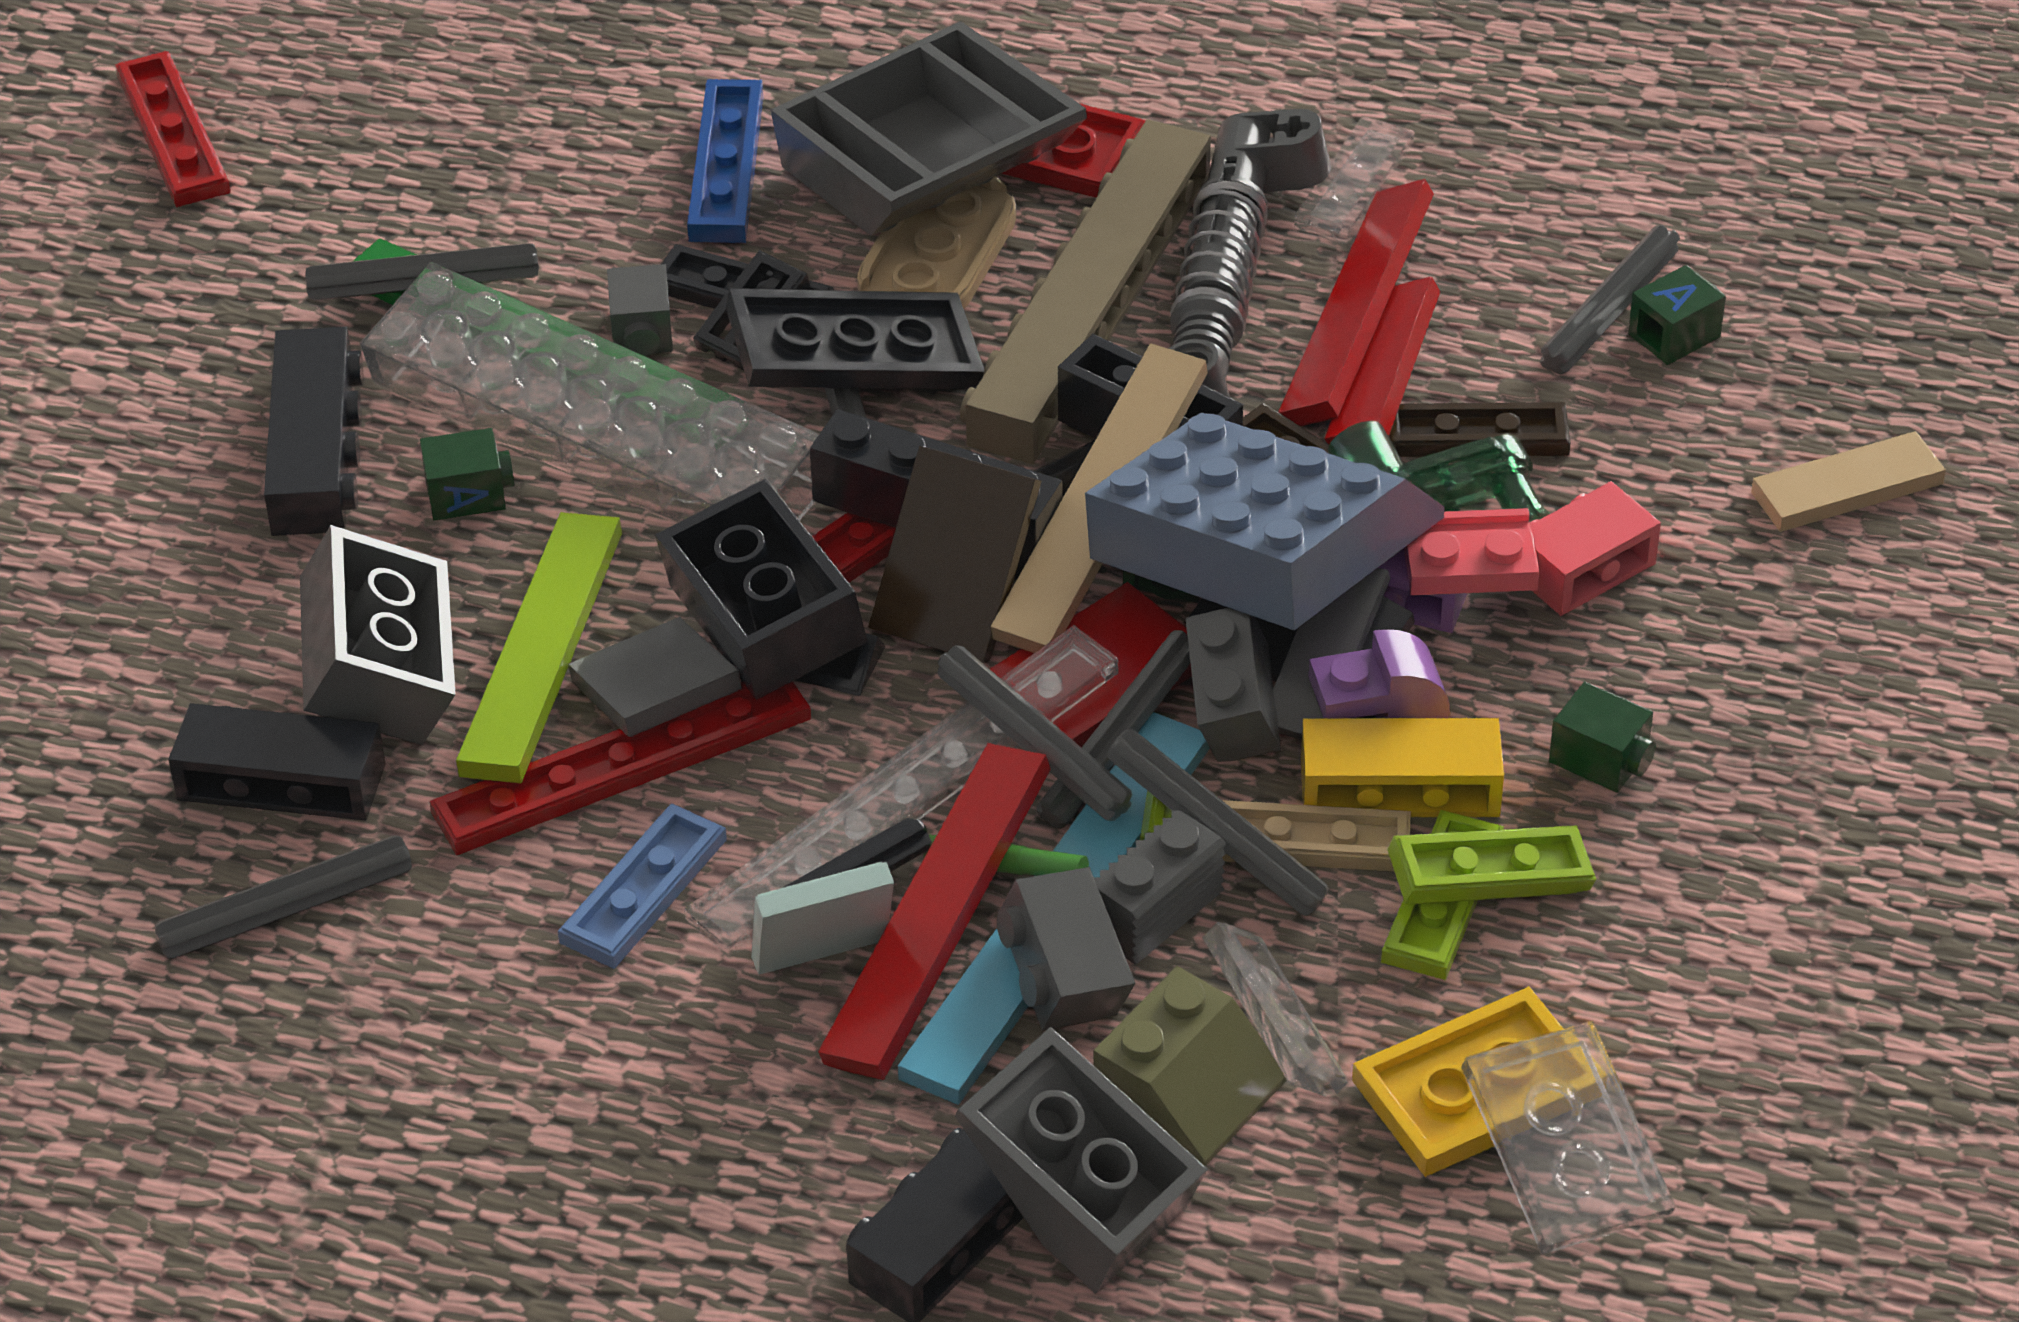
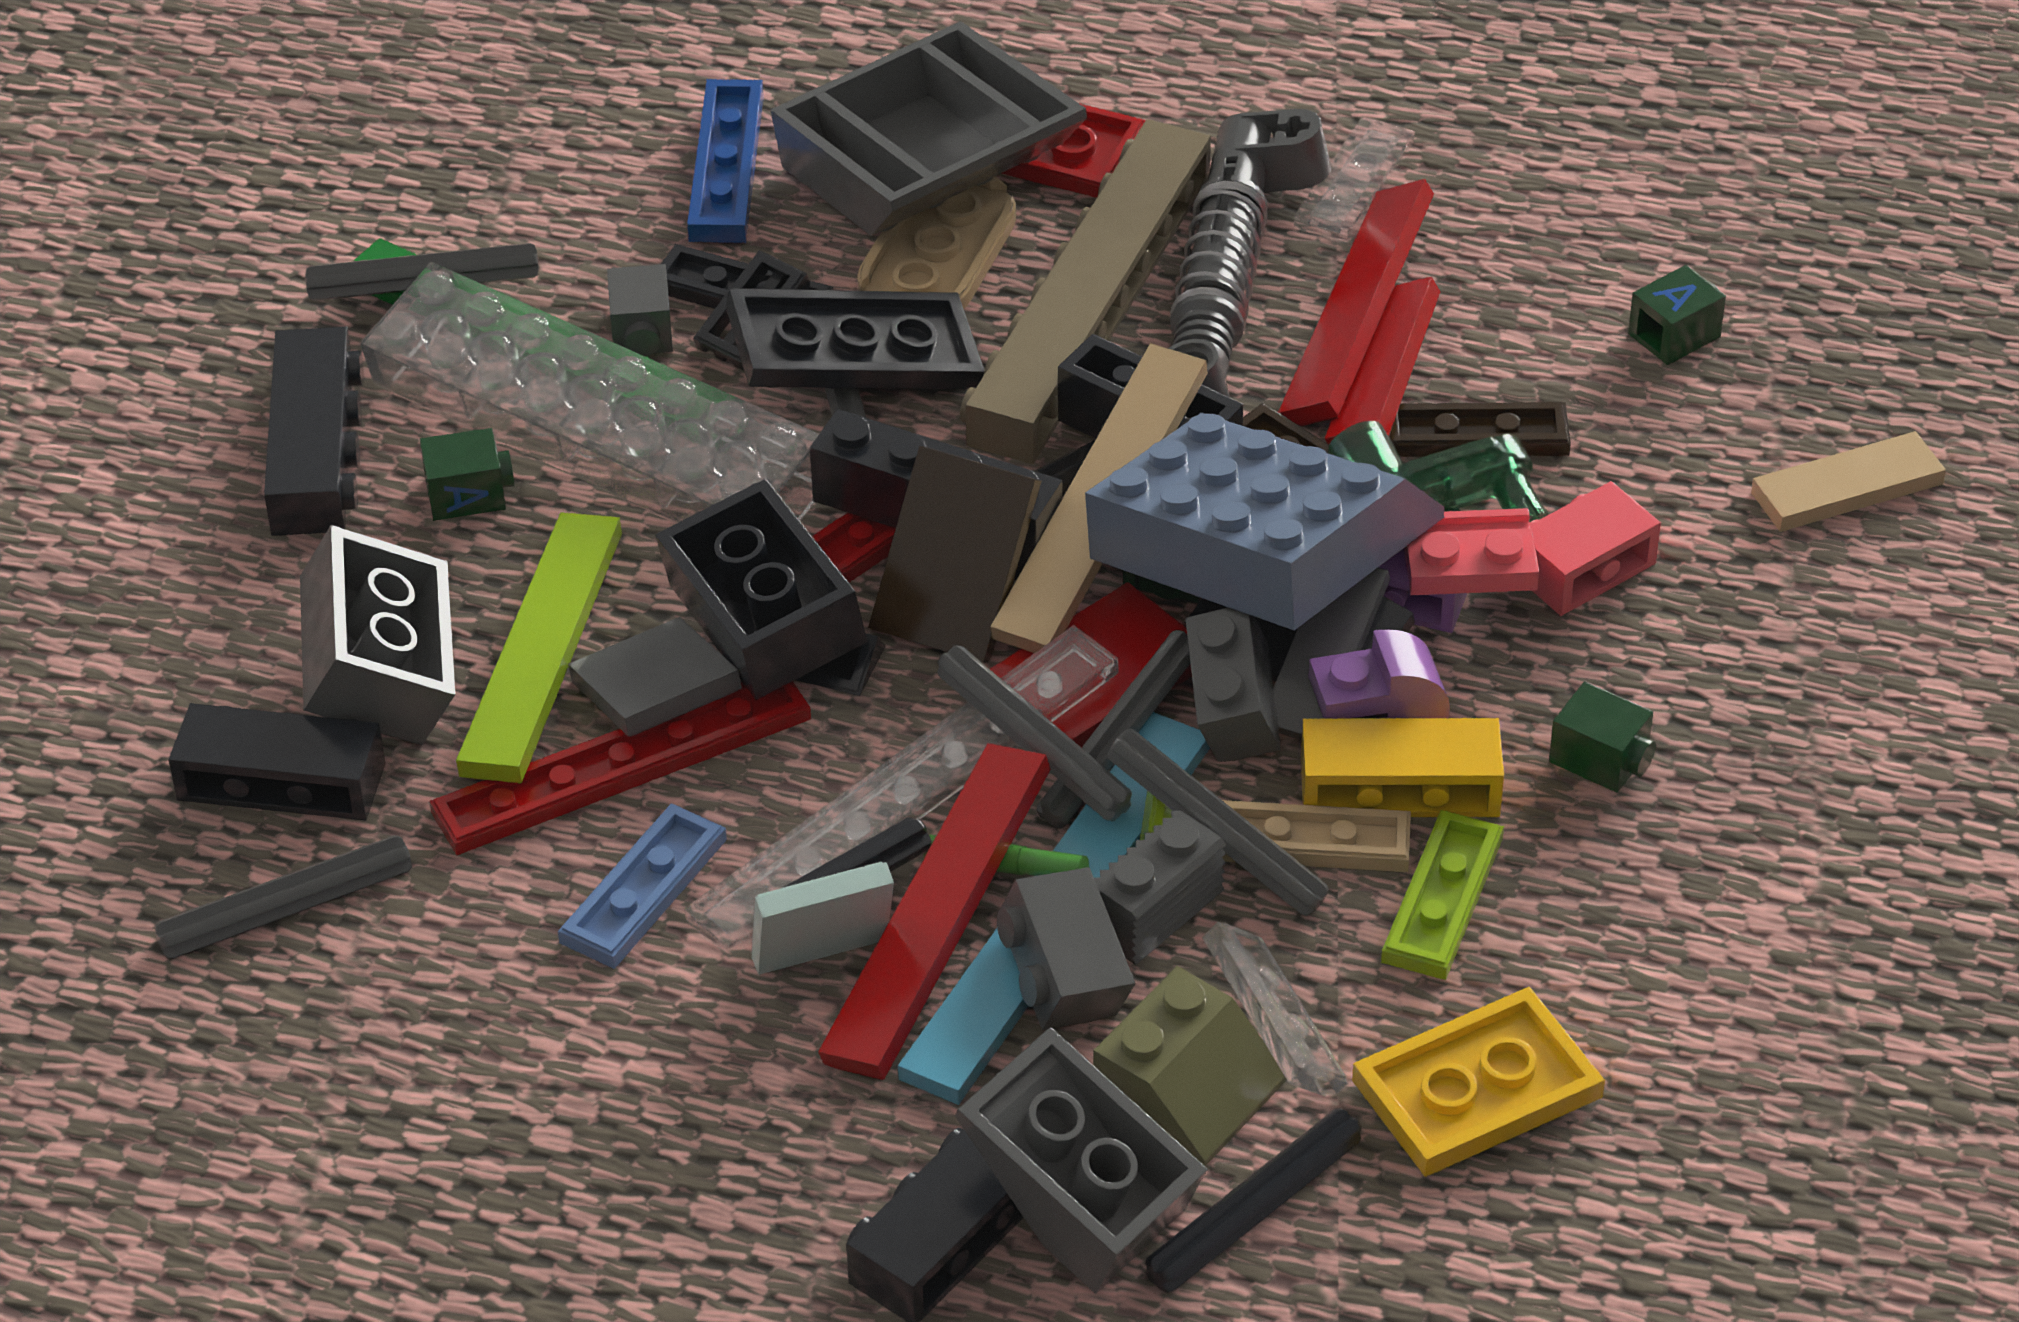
(172, 129): red tile -> none
(1252, 1200): none -> black axle
(1491, 864): lime tile -> none
(1567, 1137): clear tile -> none
(1609, 300): dark grey axle -> none

